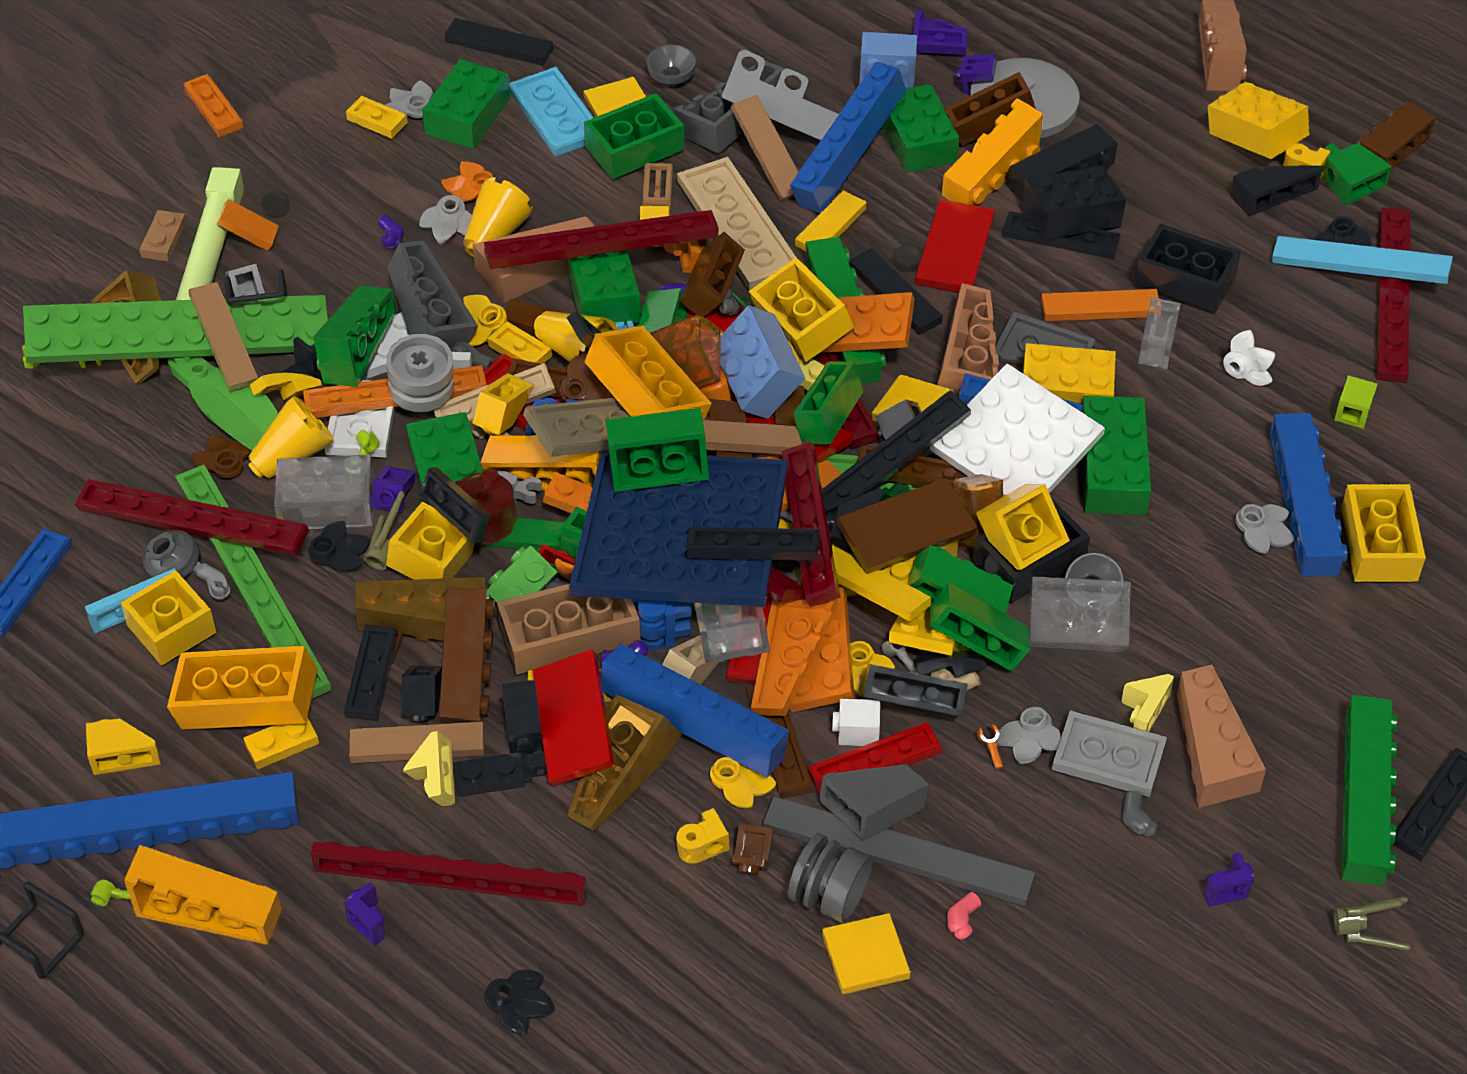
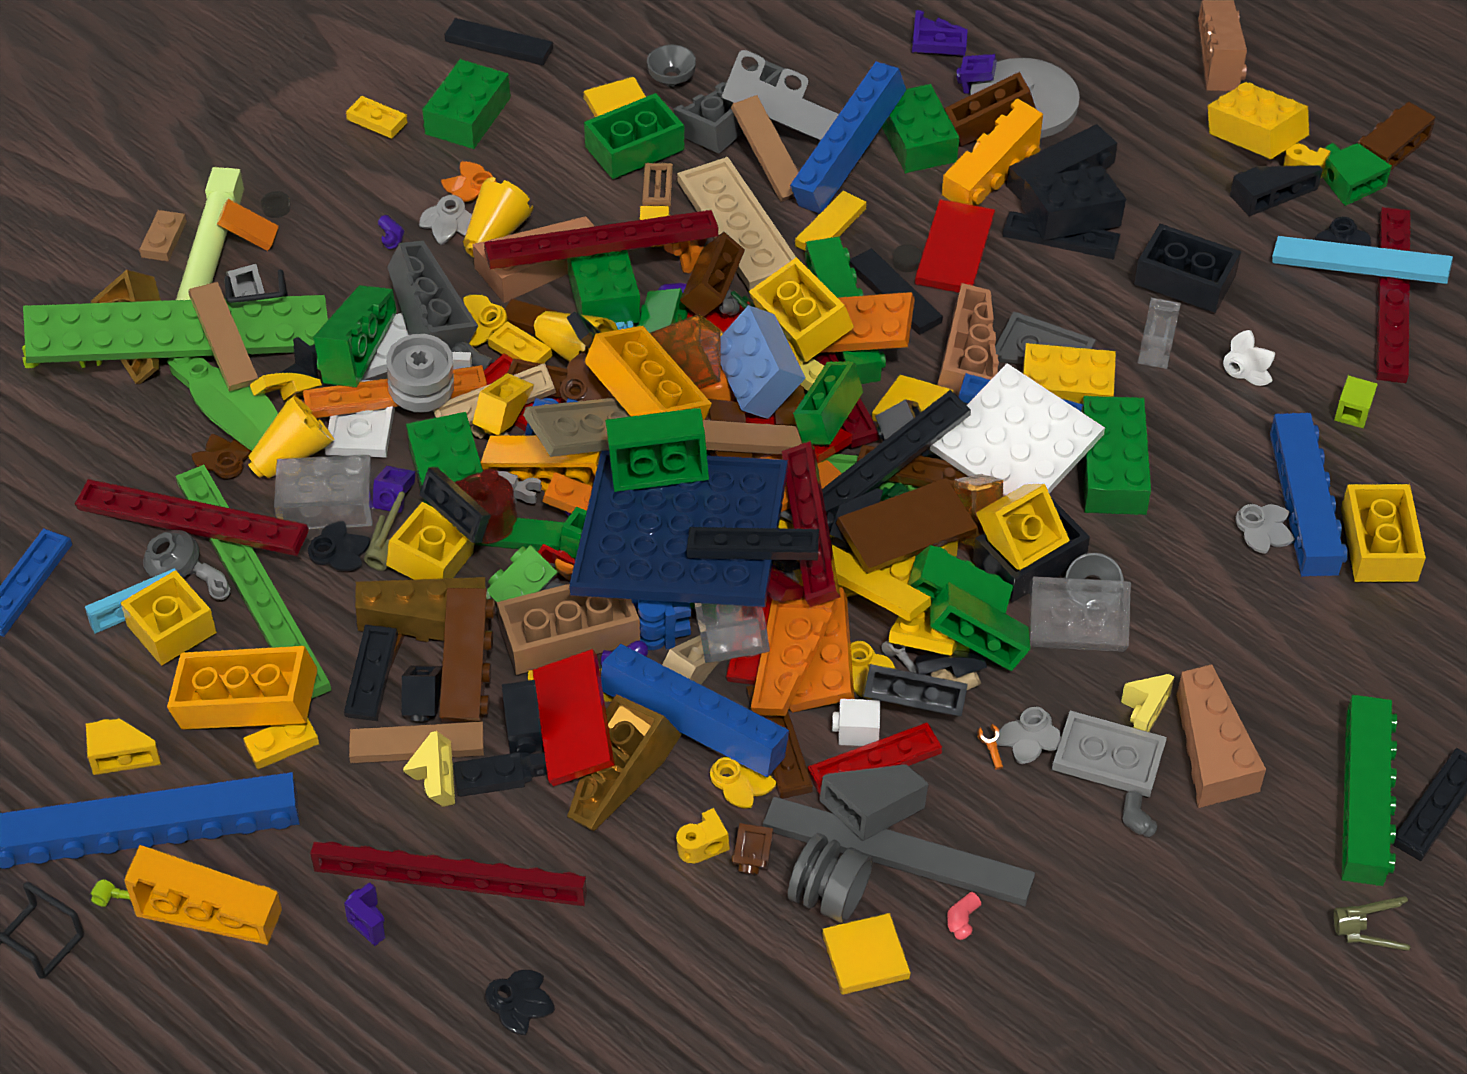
(213, 105): orange tile -> none
(367, 442): lime hand -> none
(411, 102): light grey plate -> none
(552, 109): medium azure tile -> none
(889, 49): medium blue brick -> none
(1097, 305): orange tile -> none
(1230, 885): dark purple bracket -> none

